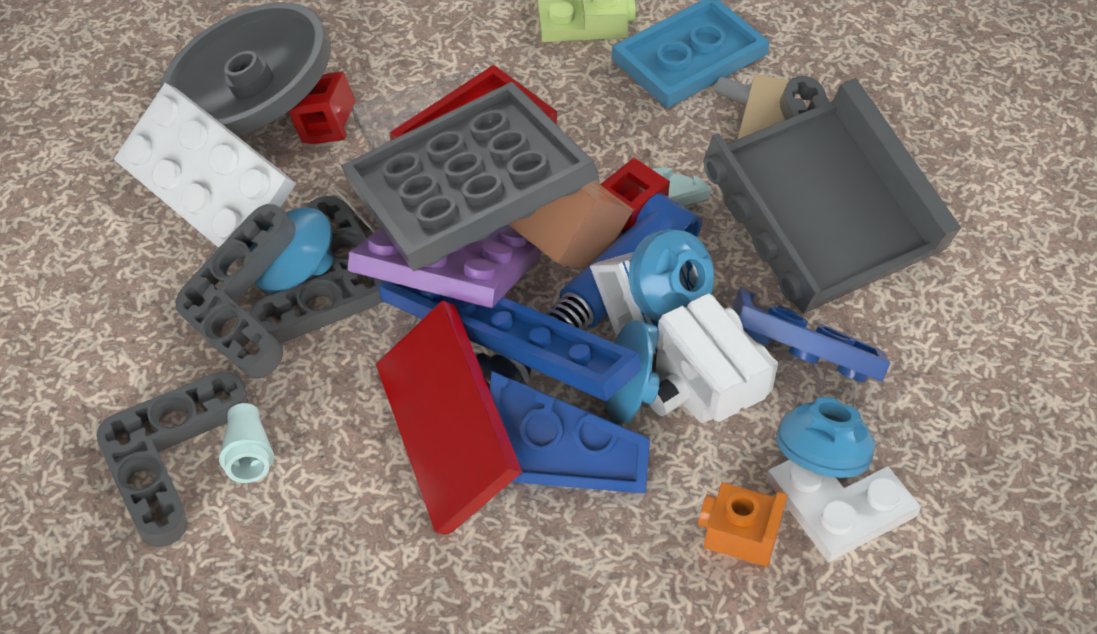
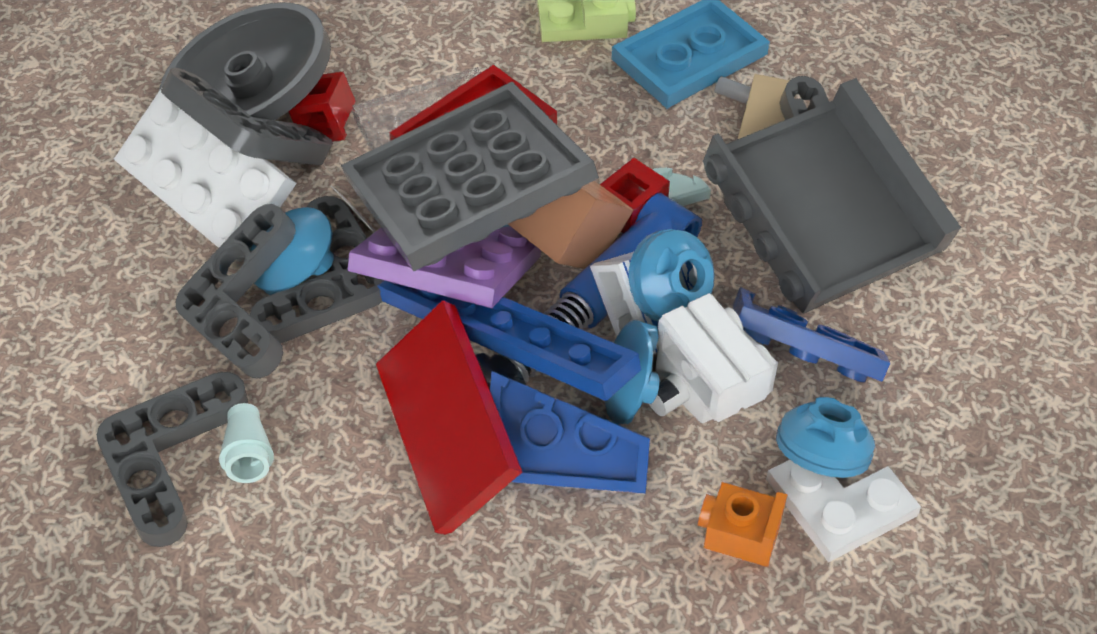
(239, 130): none -> dark grey beam

